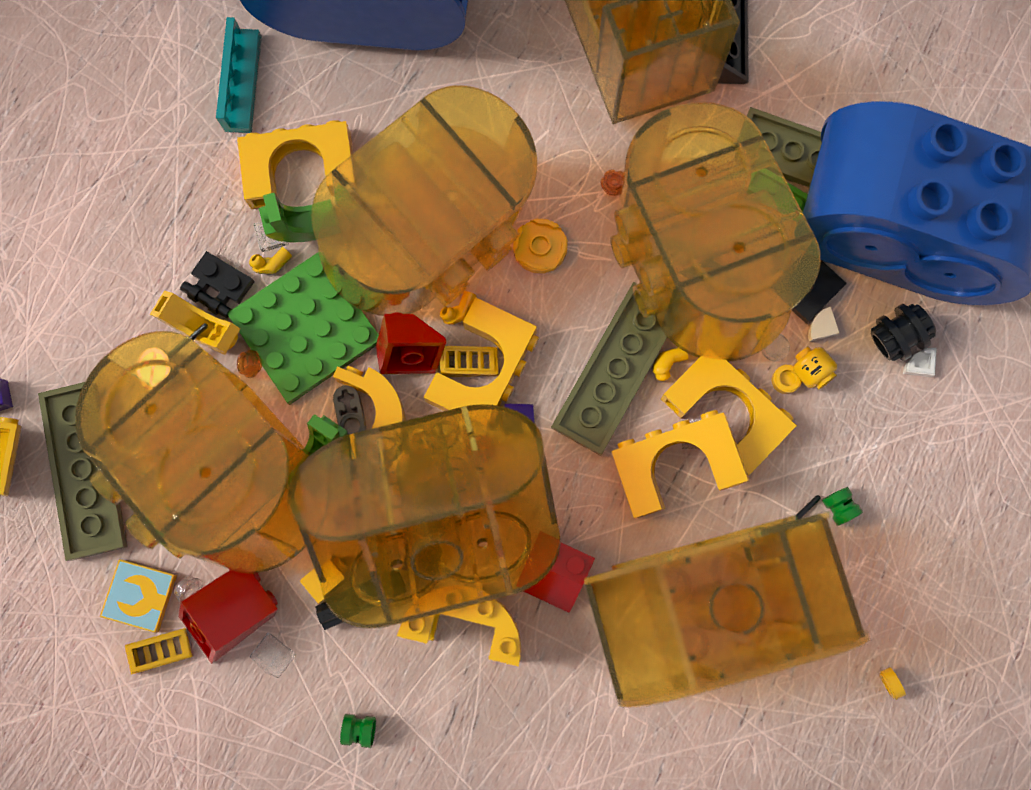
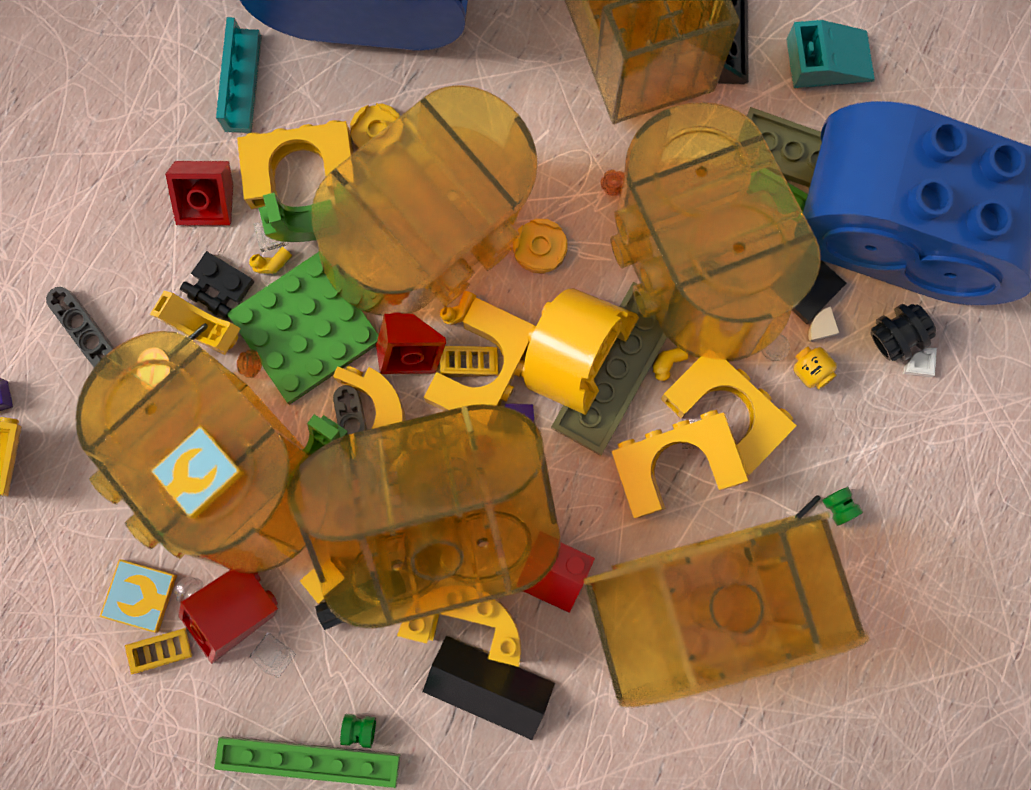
(86, 518): olive plate -> none
(87, 329): none -> dark grey beam
(197, 472): none -> tile
(200, 192): none -> red slope
(307, 762): none -> bright green plate
(370, 122): none -> yellow tile
(488, 688): none -> black slope
(572, 346): none -> yellow cylinder
(785, 380): yellow tile -> none
(828, 54): none -> teal slope
(892, 683): yellow tile -> none

